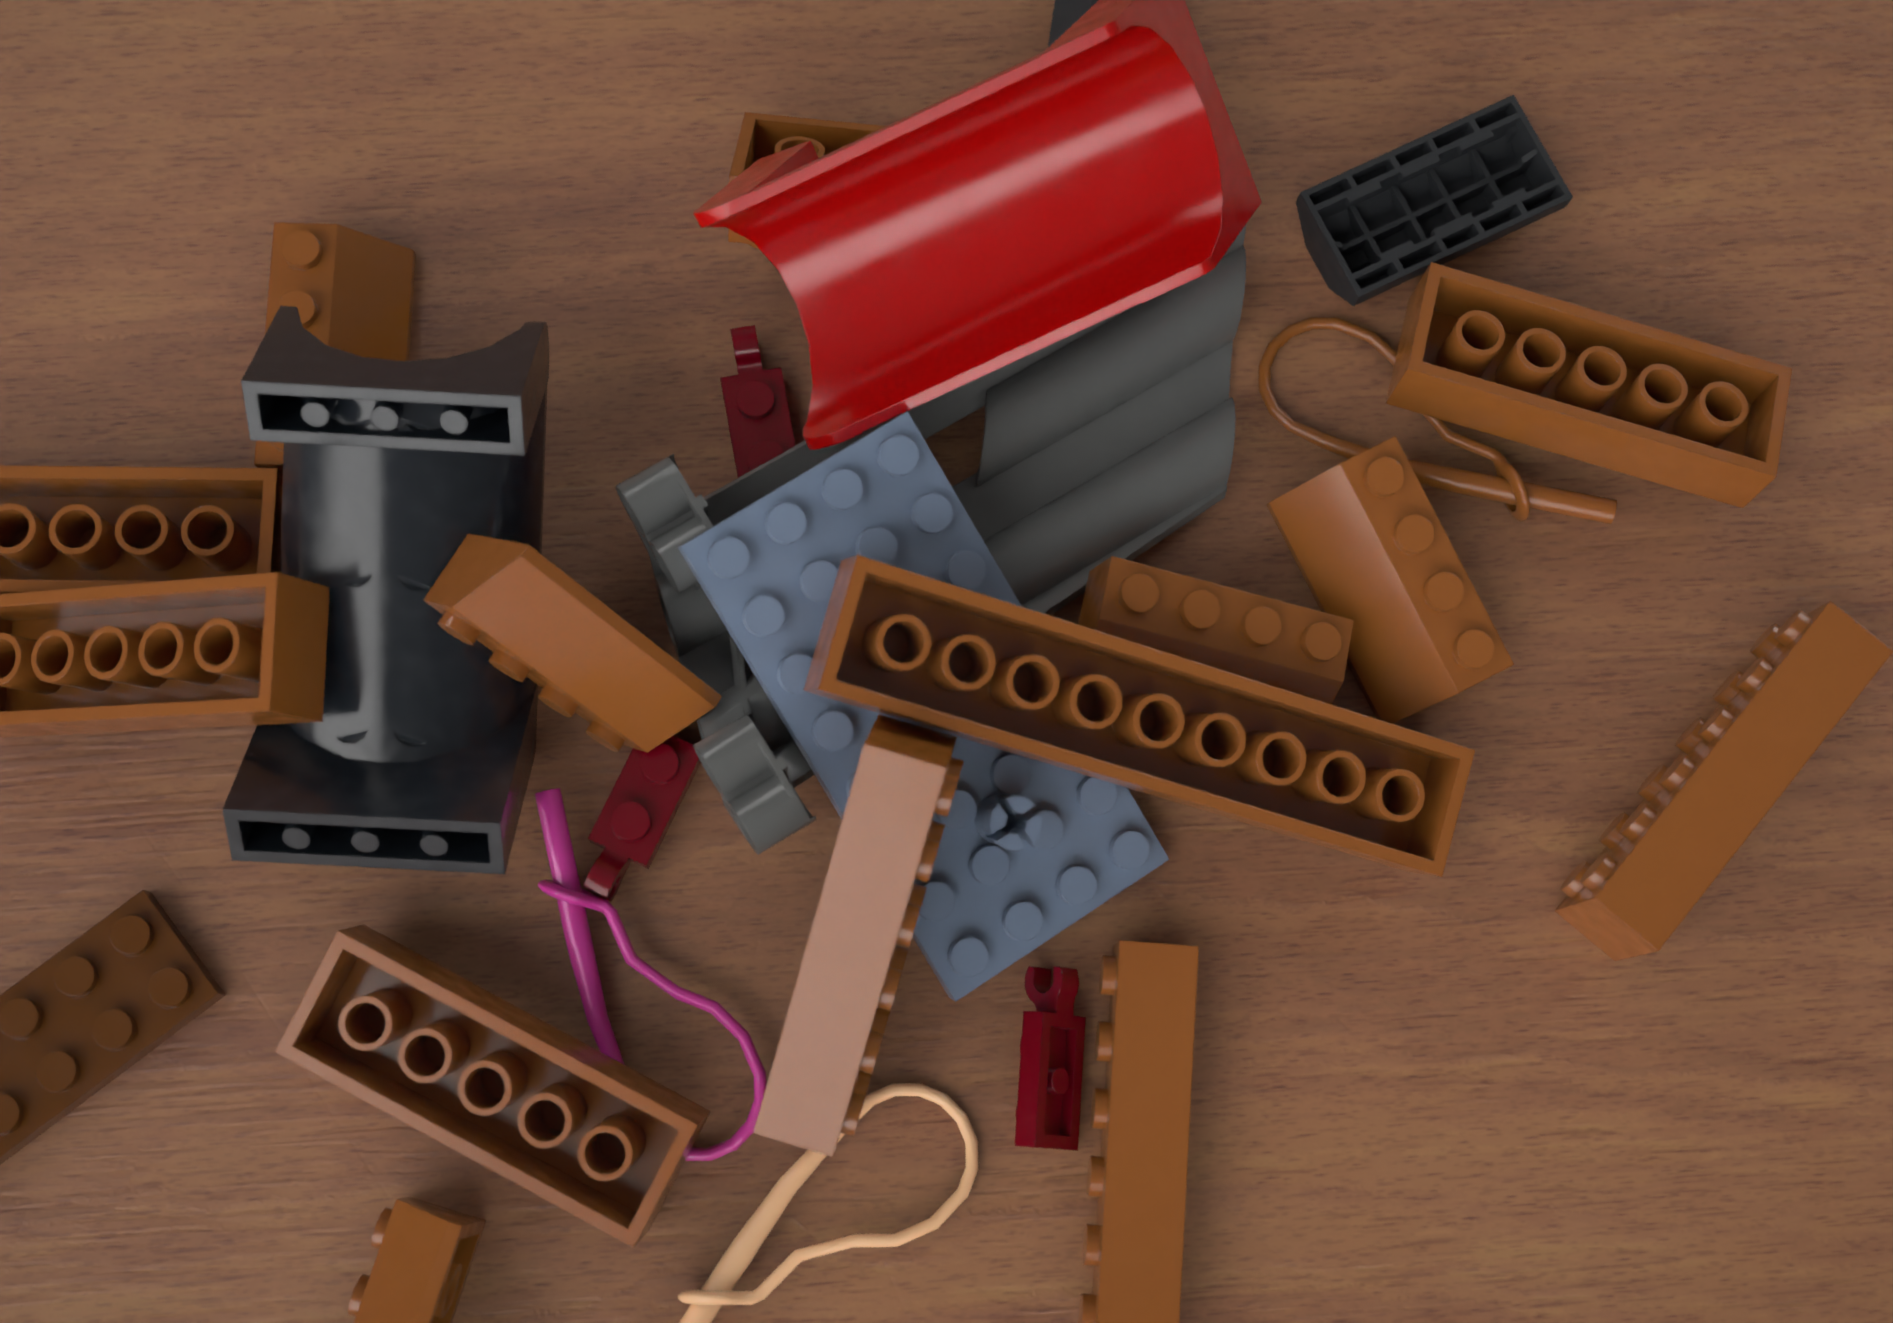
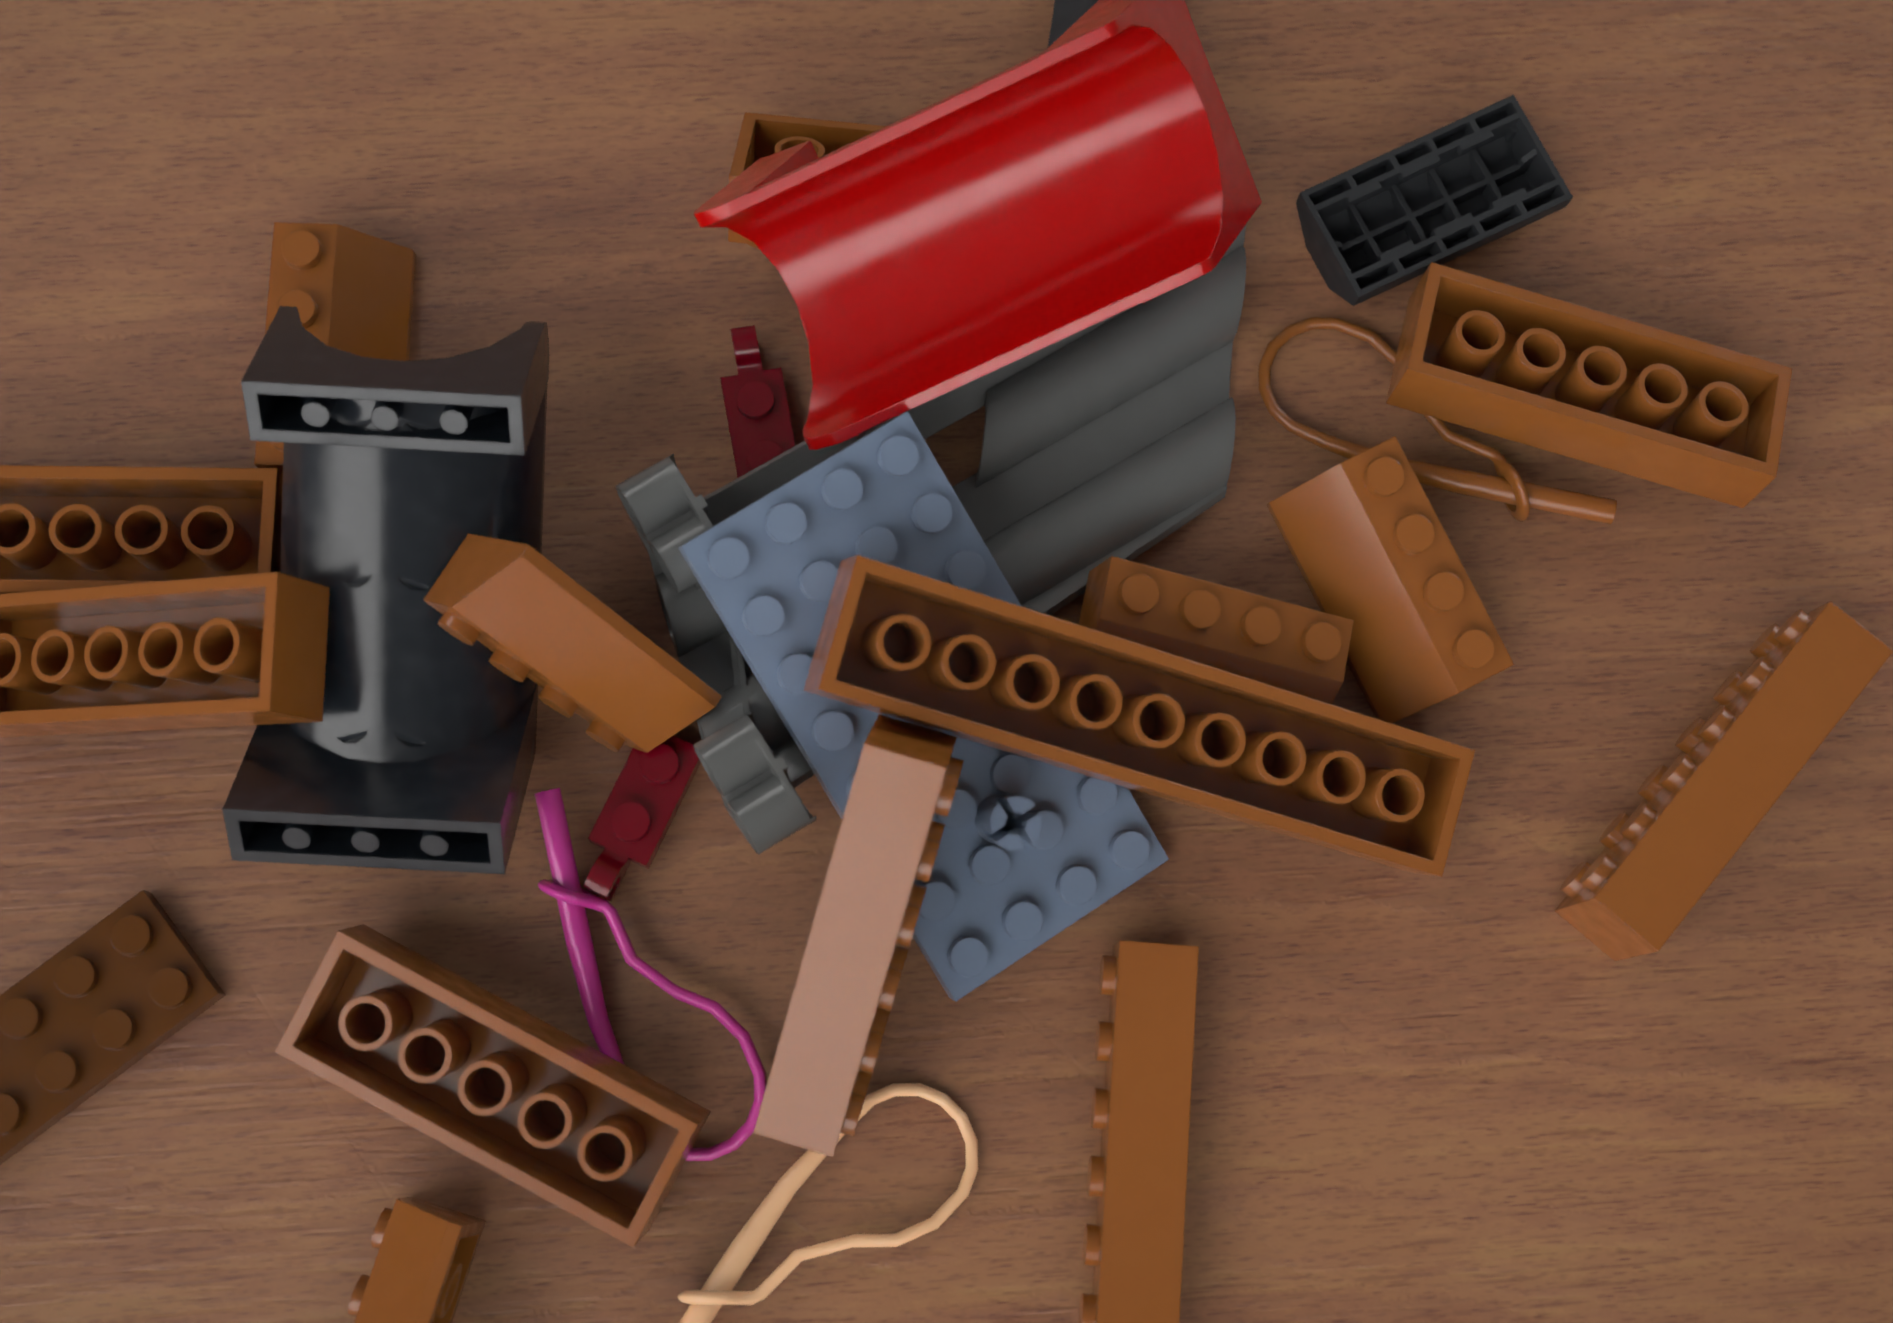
(1050, 1062): dark red plate -> none

